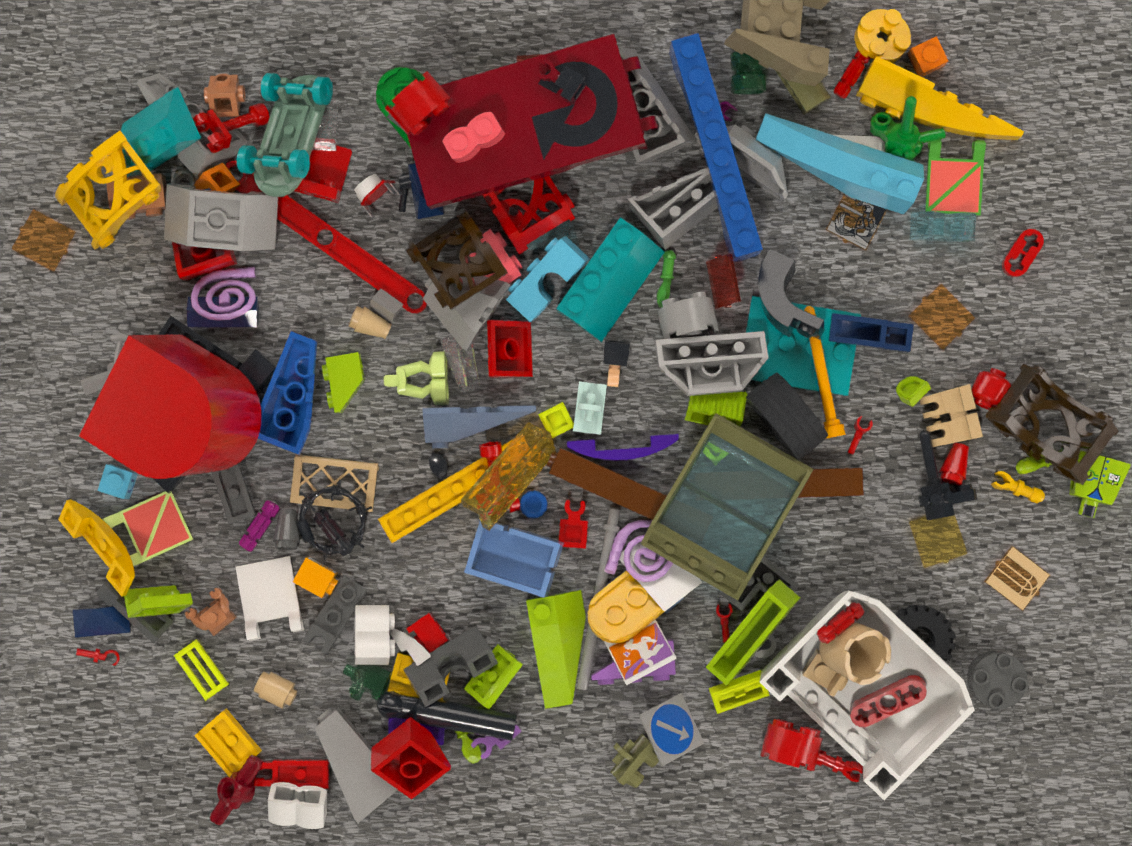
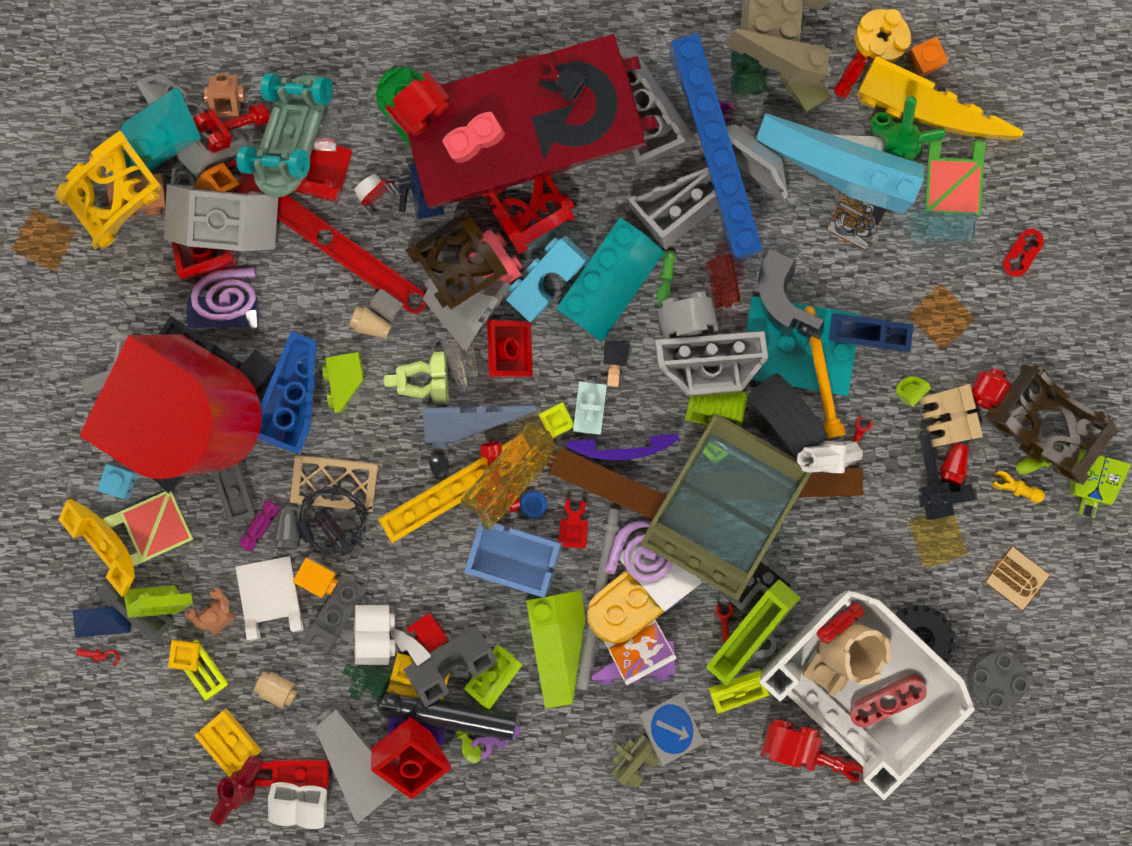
(184, 655): none -> yellow tile
(830, 457): none -> white piece

